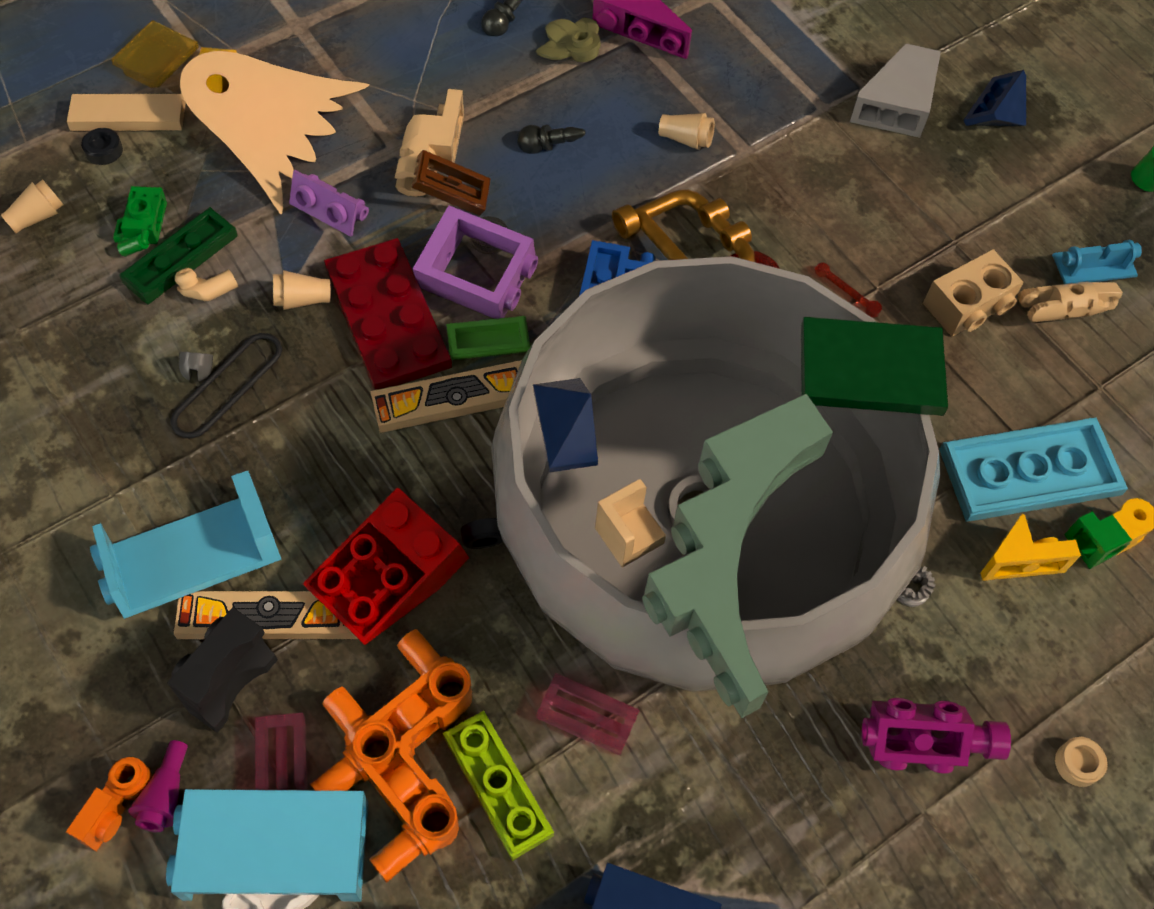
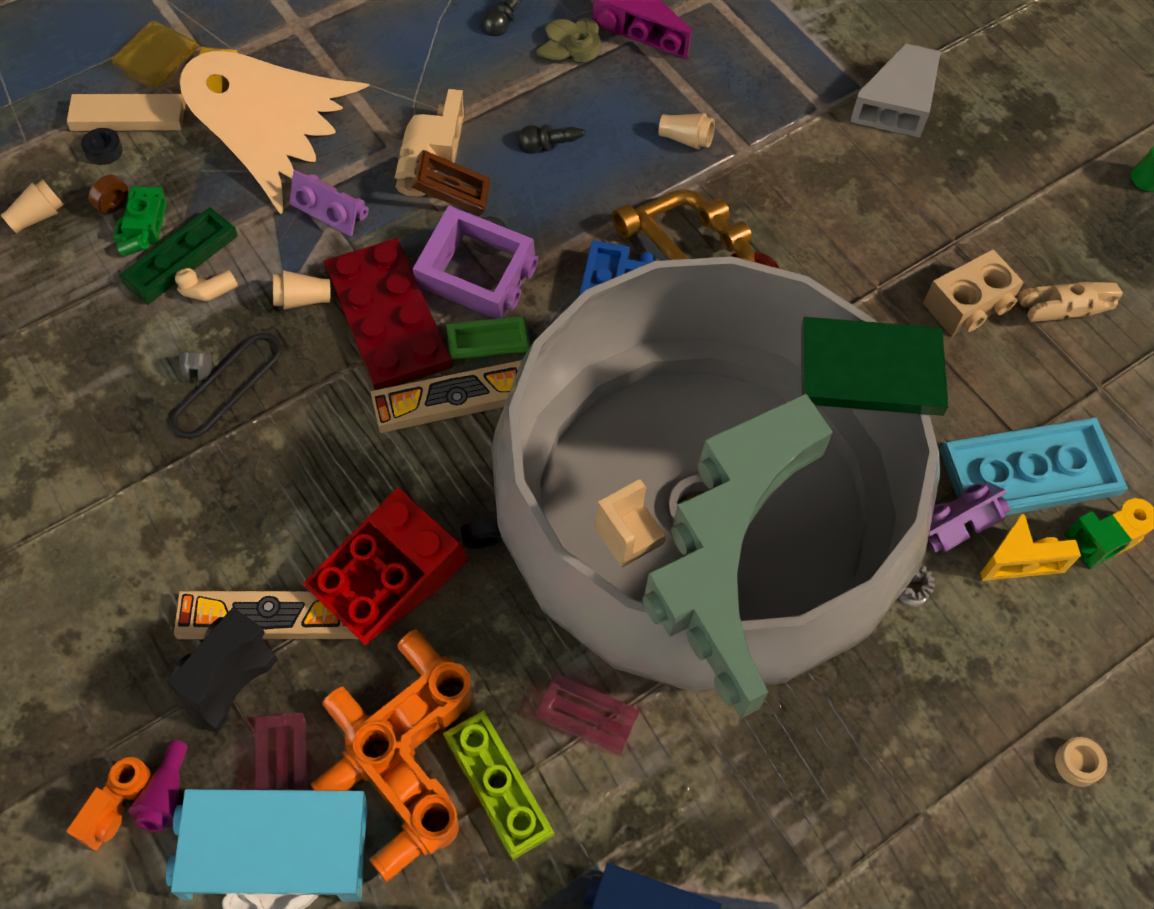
(108, 194): none -> reddish brown tile
(185, 553): medium azure panel -> none
(566, 424): dark blue slope -> none
(872, 308): clear red hinge -> none
(930, 735): magenta brick -> none
(979, 504): none -> medium lavender hinge
(1000, 102): dark blue slope -> none
(1098, 262): dark azure hinge -> none

